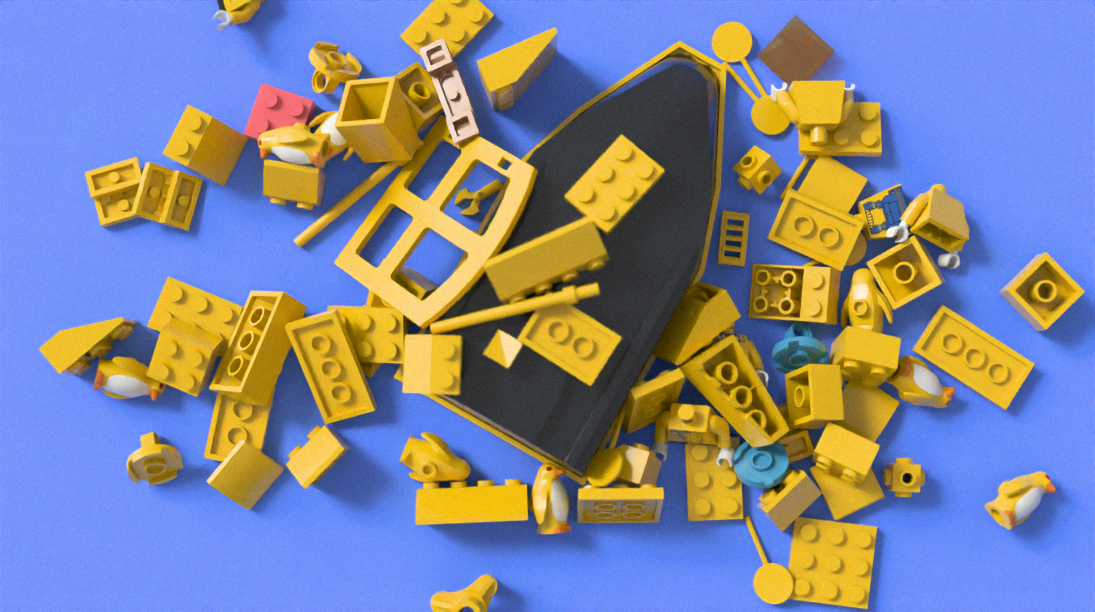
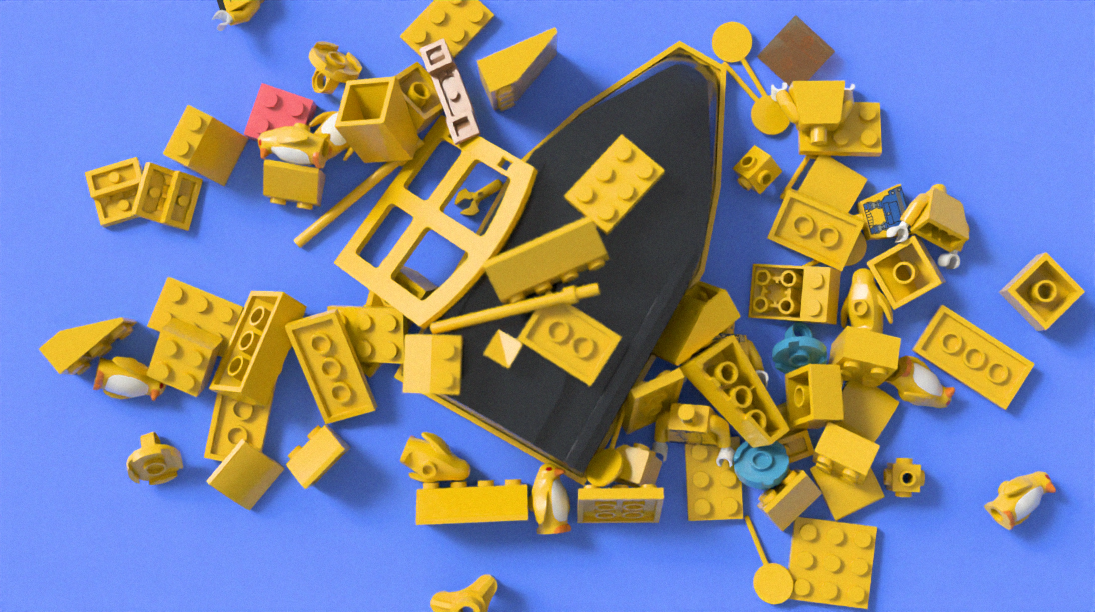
(728, 260): yellow slope -> none

